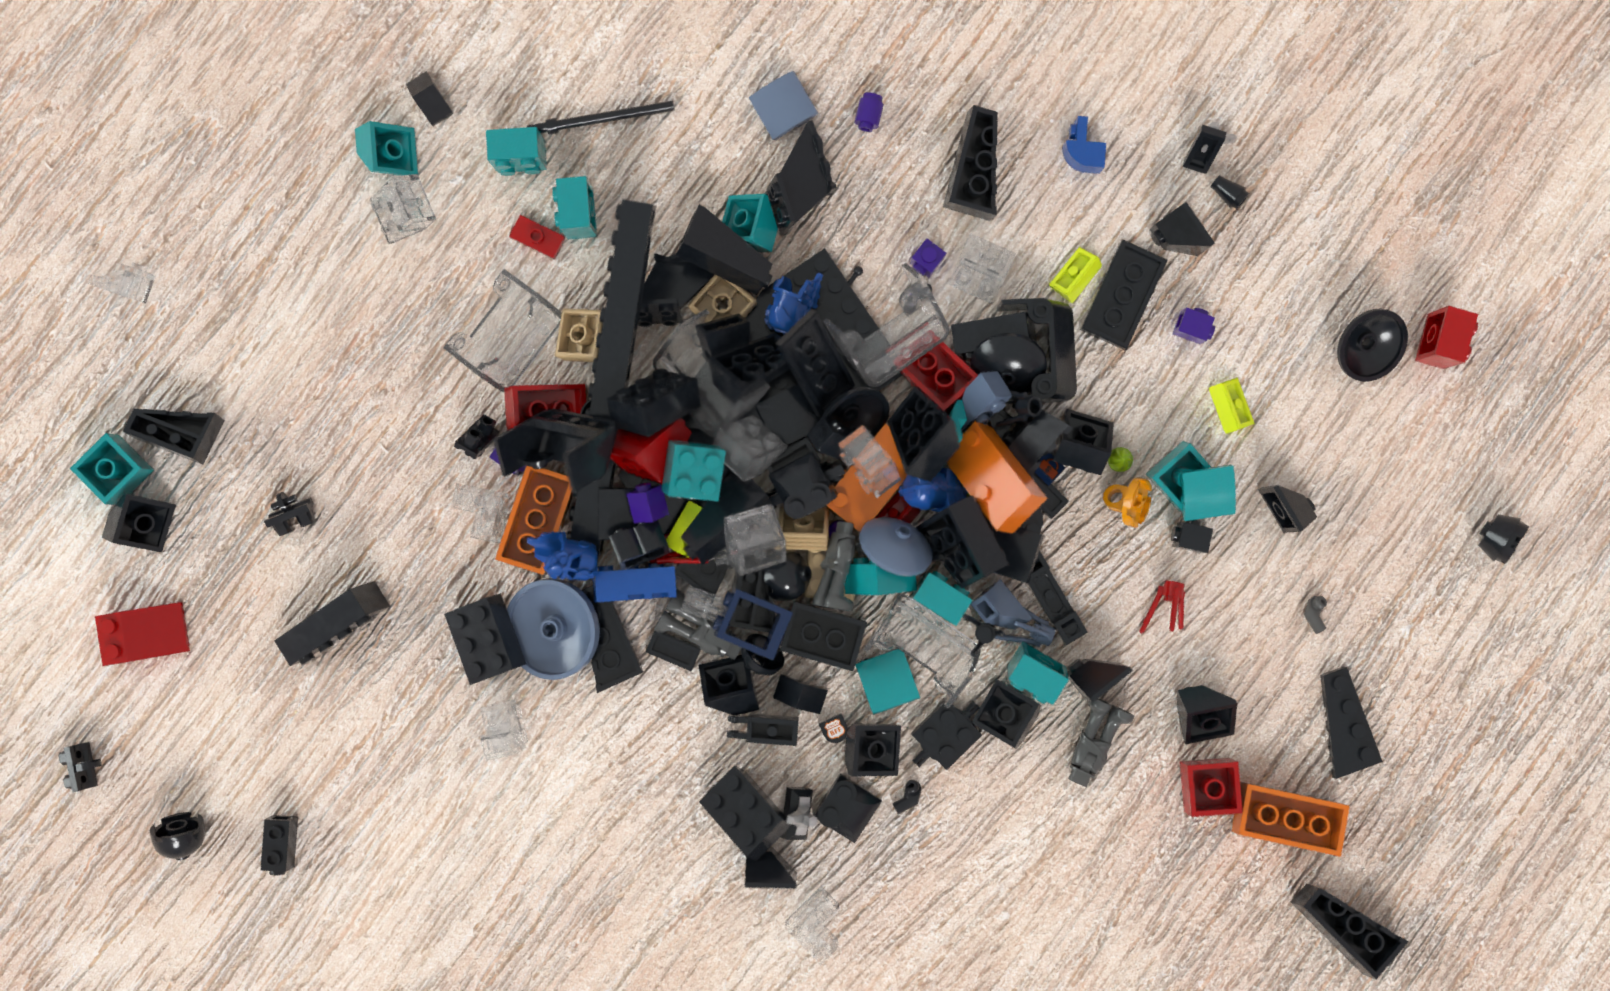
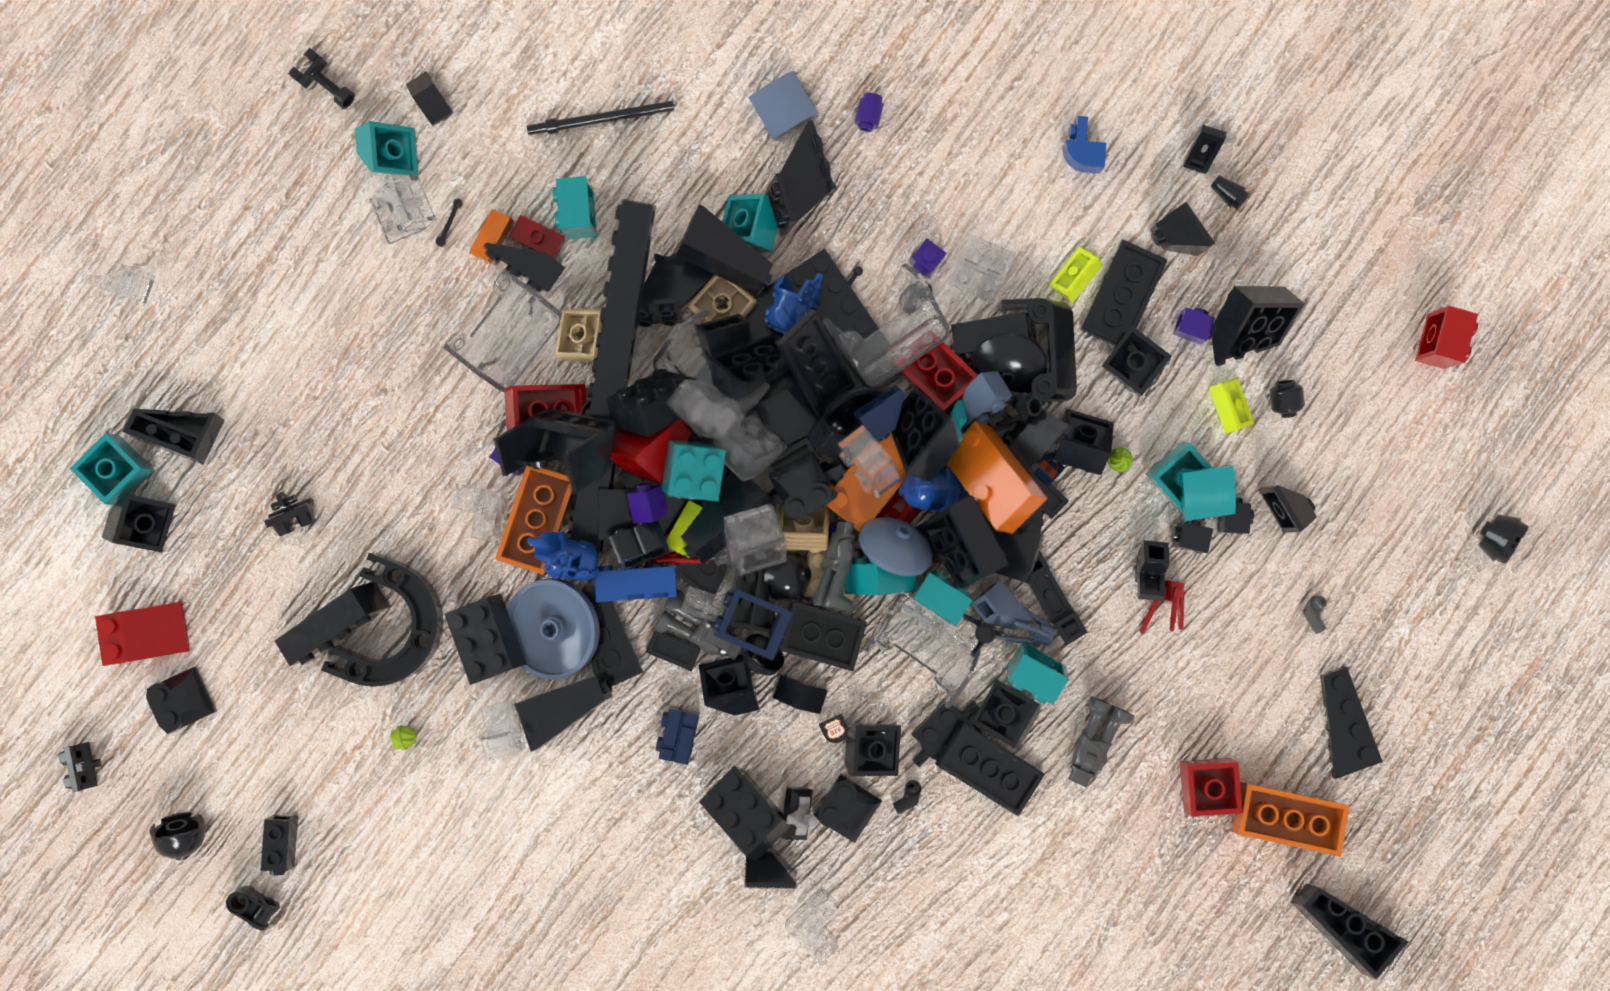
(180, 700): none -> black slope
(253, 909): none -> black piece
(342, 97): none -> black bar
(403, 737): none -> lime plate
(426, 620): none -> black piece
(441, 241): none -> black hinge
(478, 437): black hips -> none
(493, 231): none -> orange slope
(516, 150): teal brick -> none
(535, 266): none -> black slope
(557, 710): none -> black slope
(678, 735): none -> dark blue brick
(705, 413): none -> clear brick
(766, 729): black hinge -> none
(881, 413): none -> dark blue slope
(887, 681): teal slope -> none
(973, 176): black wedge -> none
(989, 768): none -> black tile
(1096, 677): black slope -> none
(1134, 501): light orange tile -> none
(1136, 361): none -> black slope
(1151, 569): none -> black brick
(1205, 714): black slope -> none
(1239, 522): none -> black brick
(1253, 320): none -> black wedge
(1287, 398): none -> black head
(1372, 345): black dish -> none

